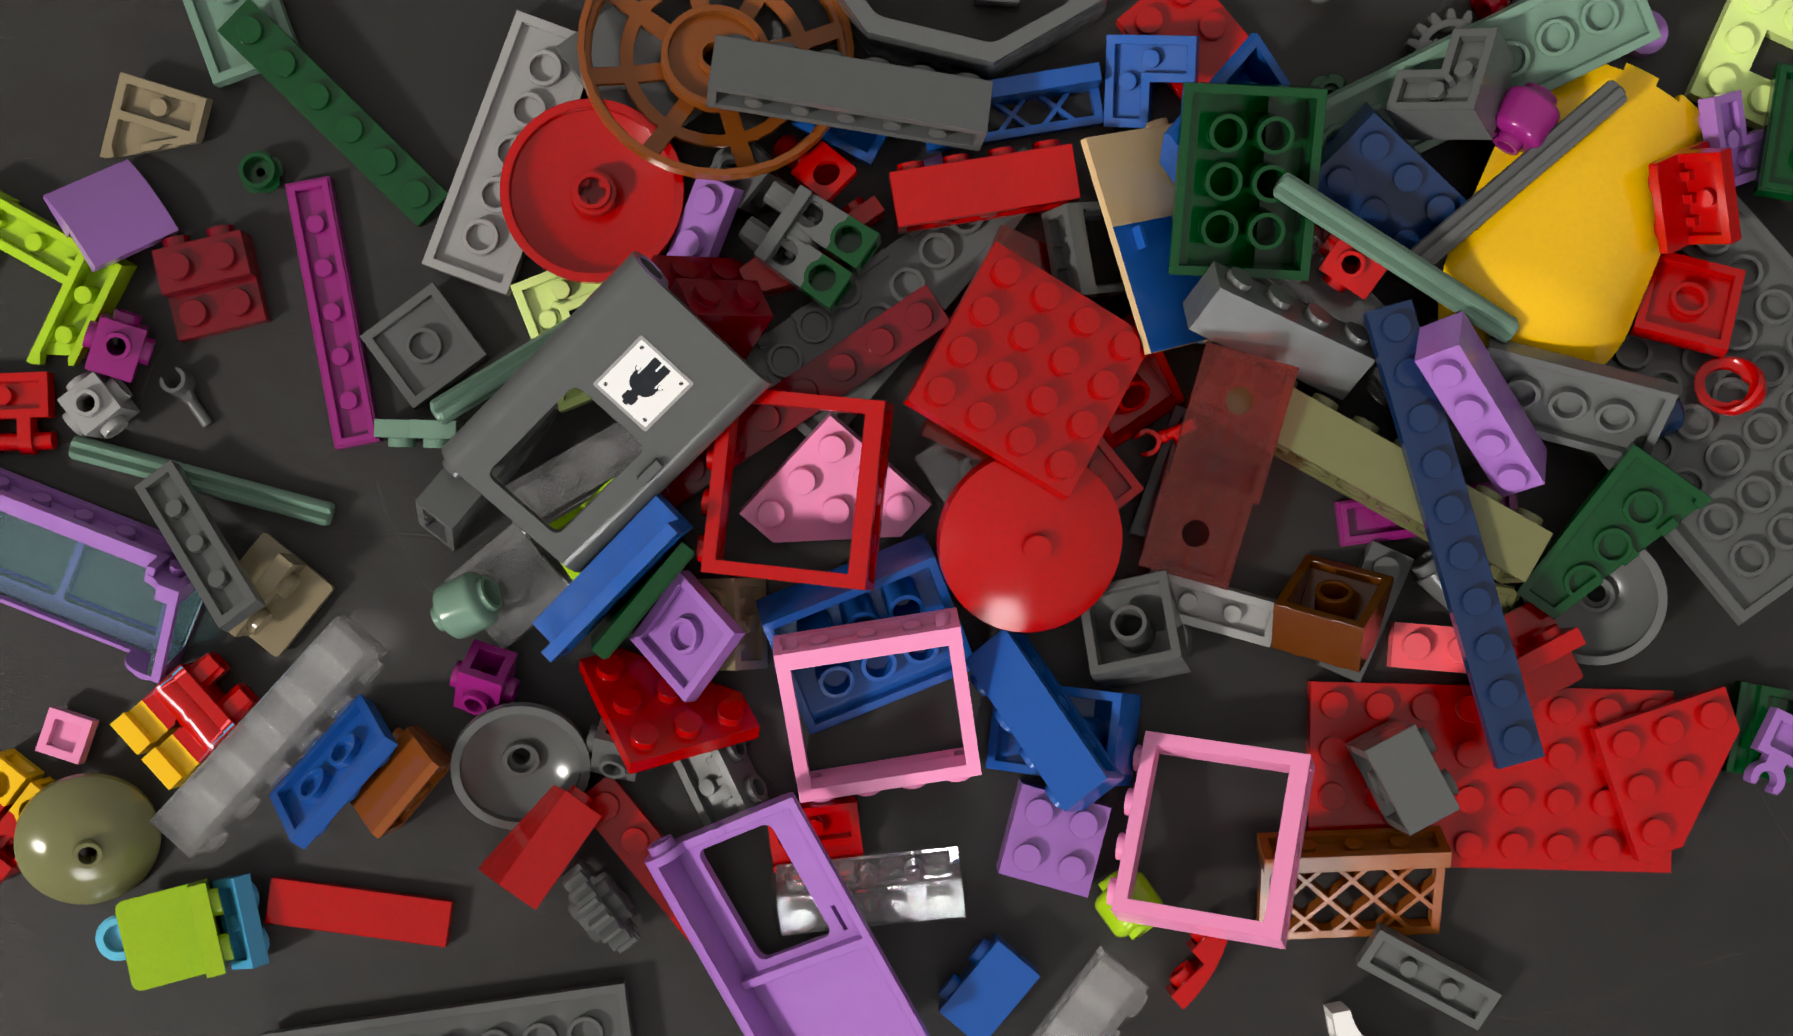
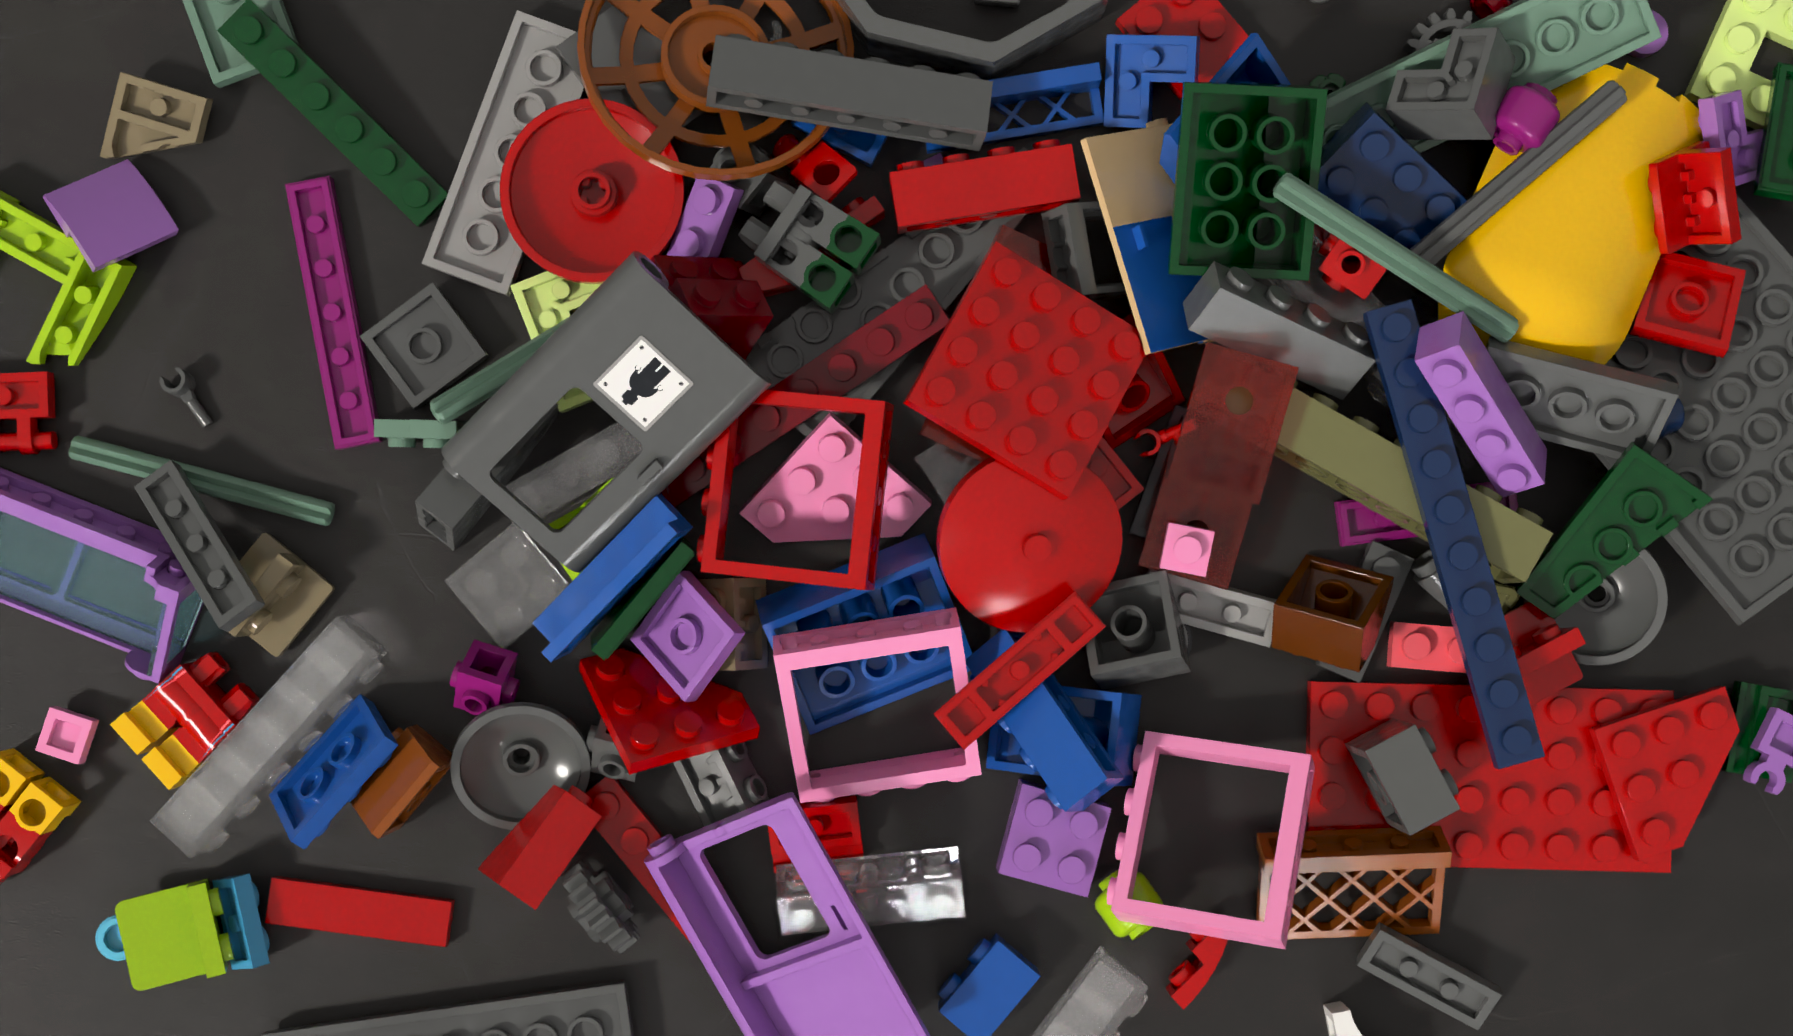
(84, 813): olive dish -> none
(106, 356): magenta brick -> none
(111, 409): light grey brick -> none
(211, 283): dark red plate -> none
(260, 160): dark green plate -> none
(466, 605): sand green head -> none
(1019, 670): none -> red plate
(1186, 549): none -> bright pink plate
(1748, 373): red piece -> none

